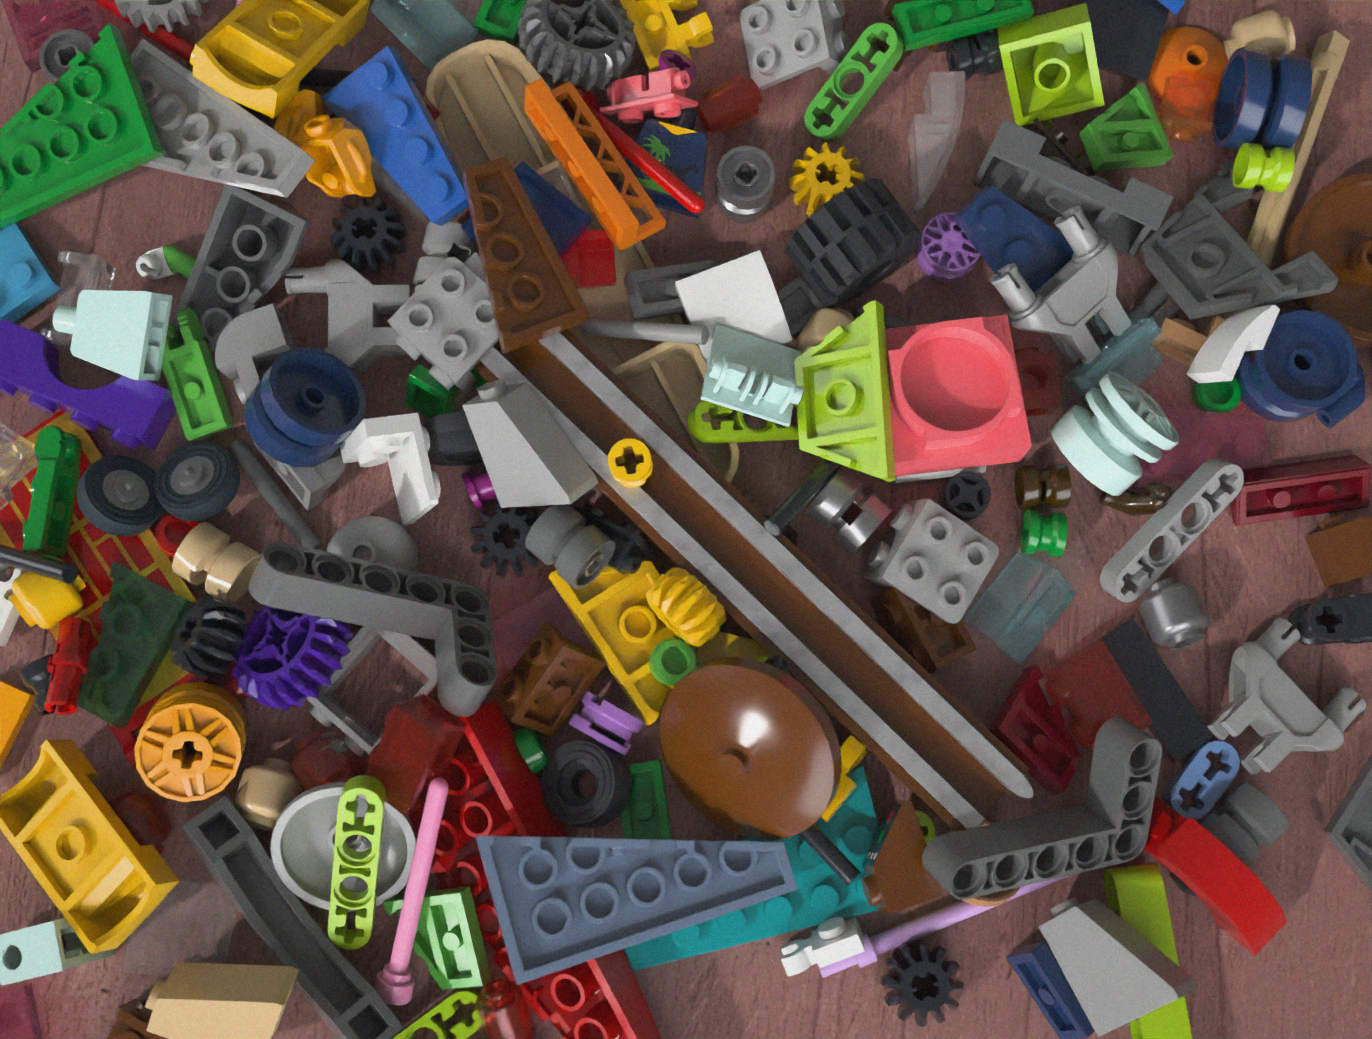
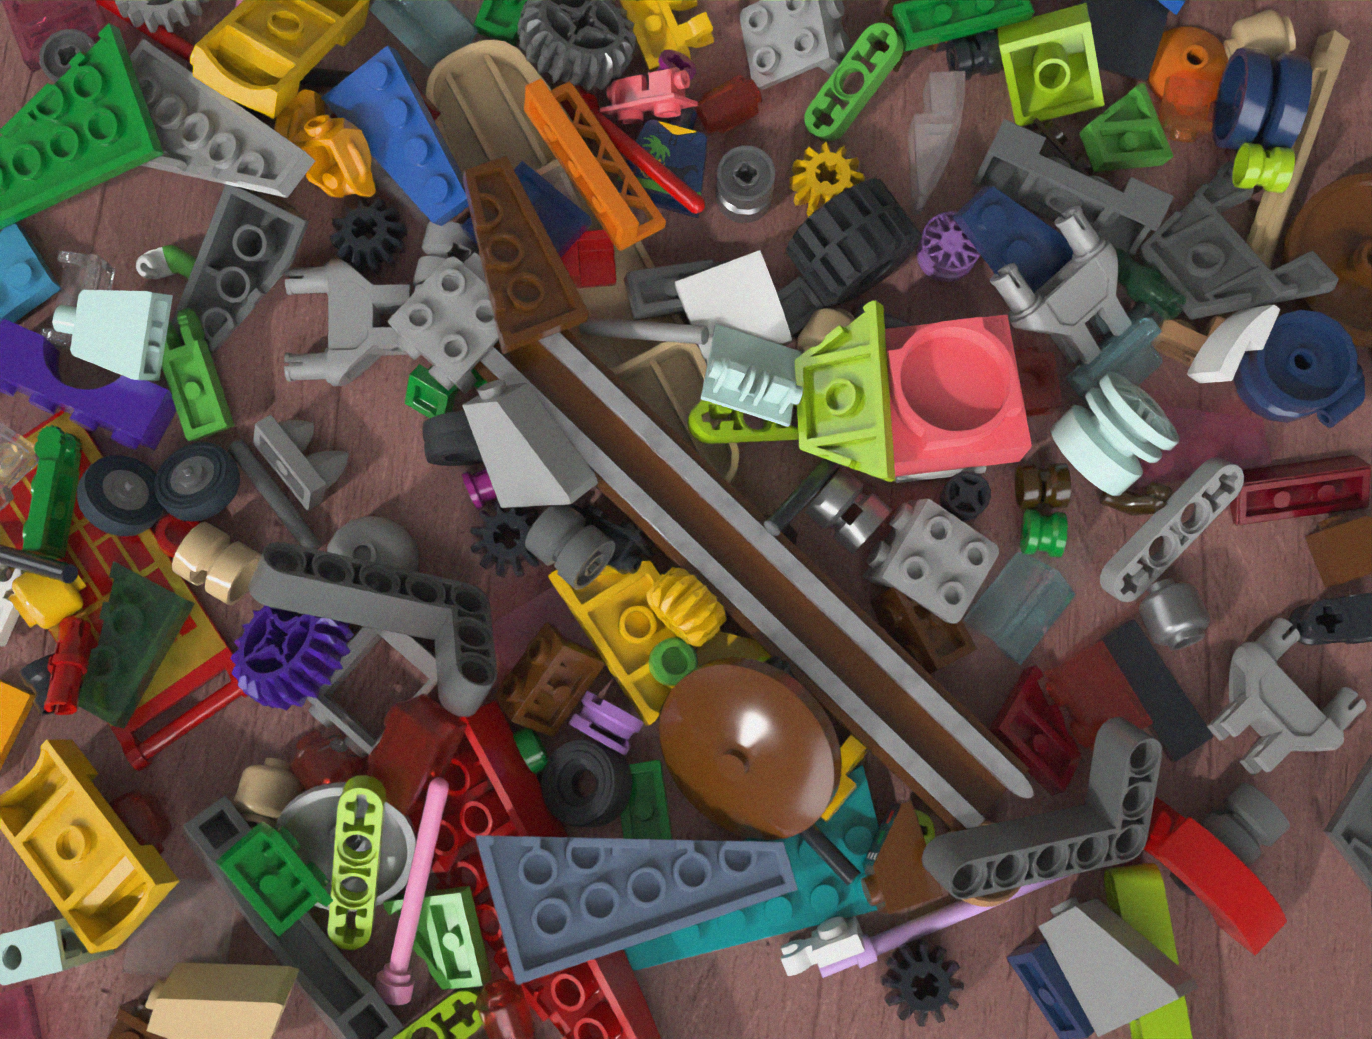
(199, 715): light orange wheel -> none
(208, 637): black gear -> none
(251, 345): light grey brick -> none
(274, 877): none -> green bracket
(304, 407): dark blue wheel -> none
(406, 448): white bracket -> none
(617, 456): yellow bush -> none
(1146, 286): none -> clear green pin
(1209, 787): medium blue beam -> none
(1217, 396): green tile -> none

